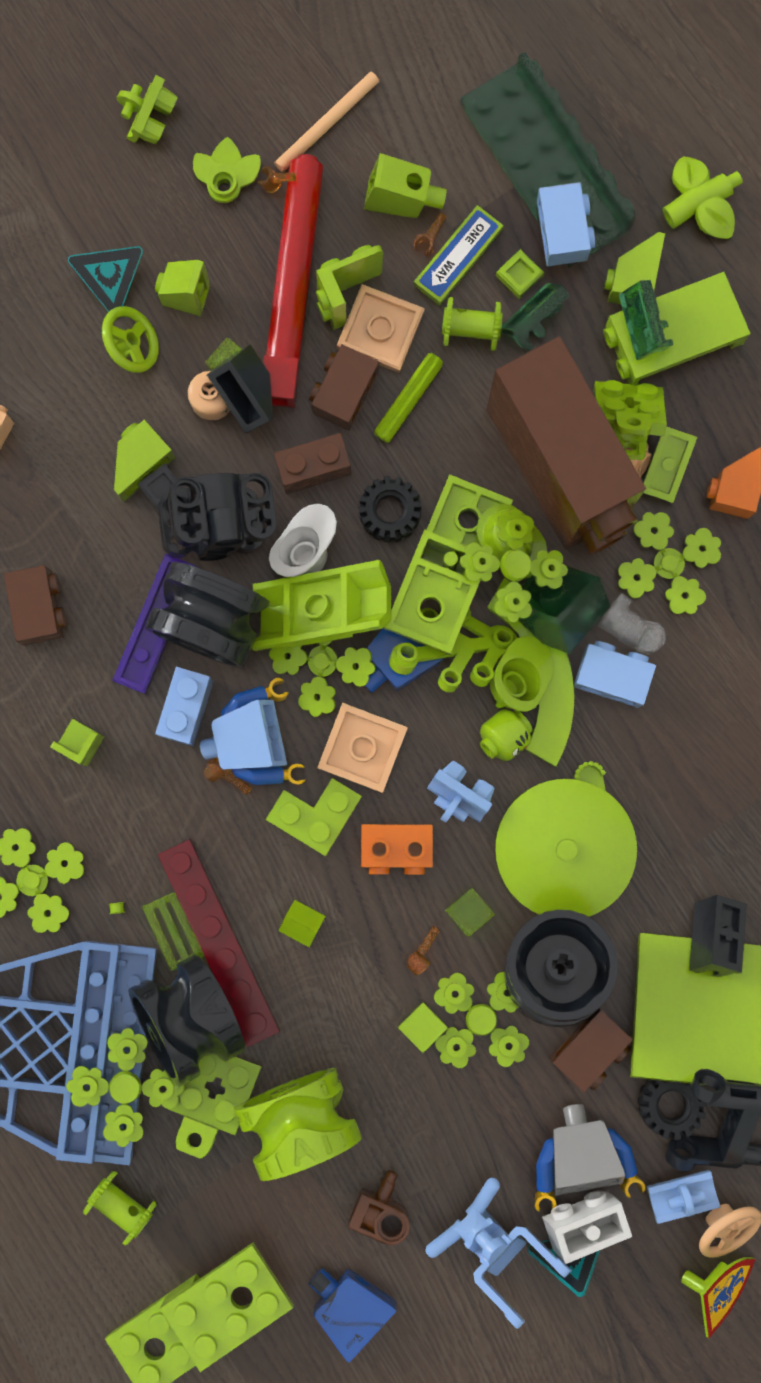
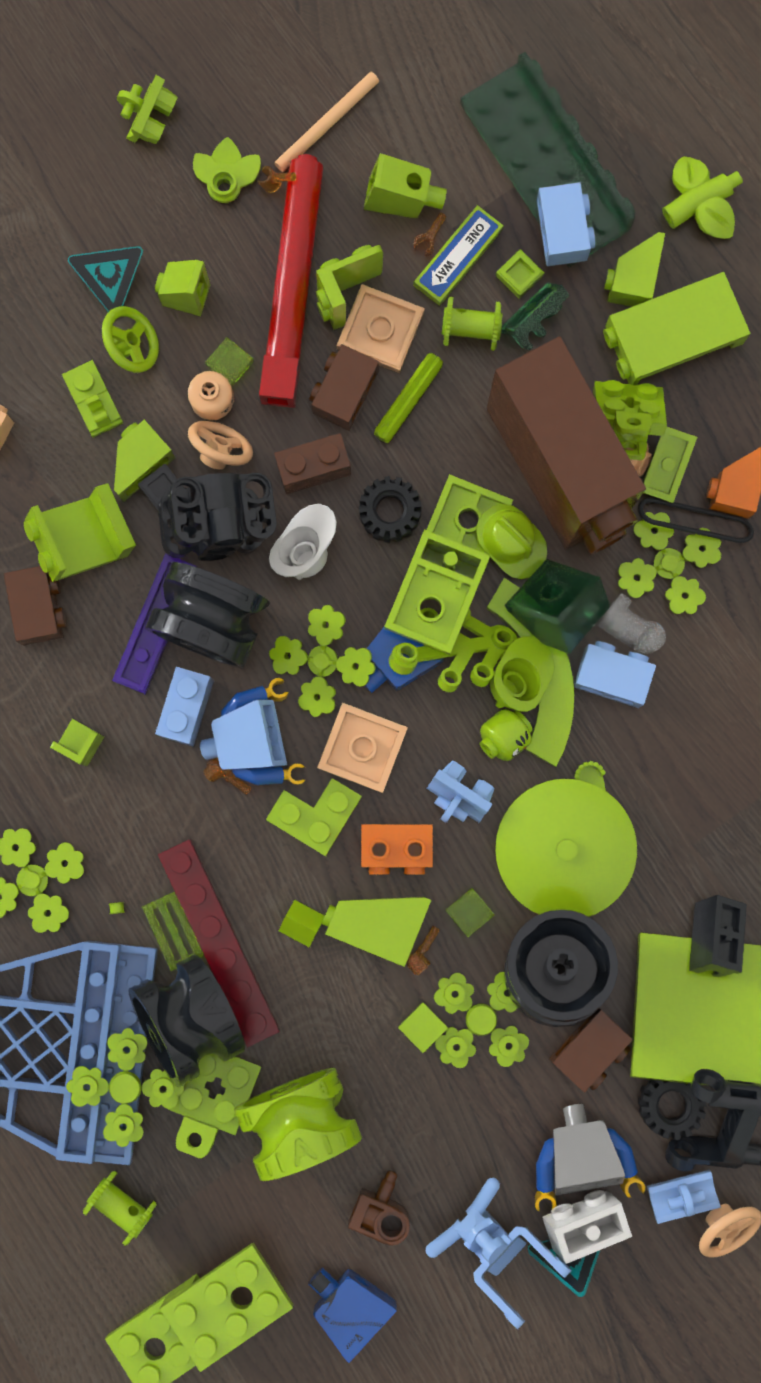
(79, 534): none -> lime panel
(92, 398): none -> lime plate
(217, 448): none -> light nougat piece
(245, 388): black slope -> none
(324, 605): lime piece -> none
(378, 925): none -> lime slope
(514, 565): lime plant -> none
(643, 320): clear green plate -> none
(693, 530): none -> black piece
(719, 1290): shield -> none

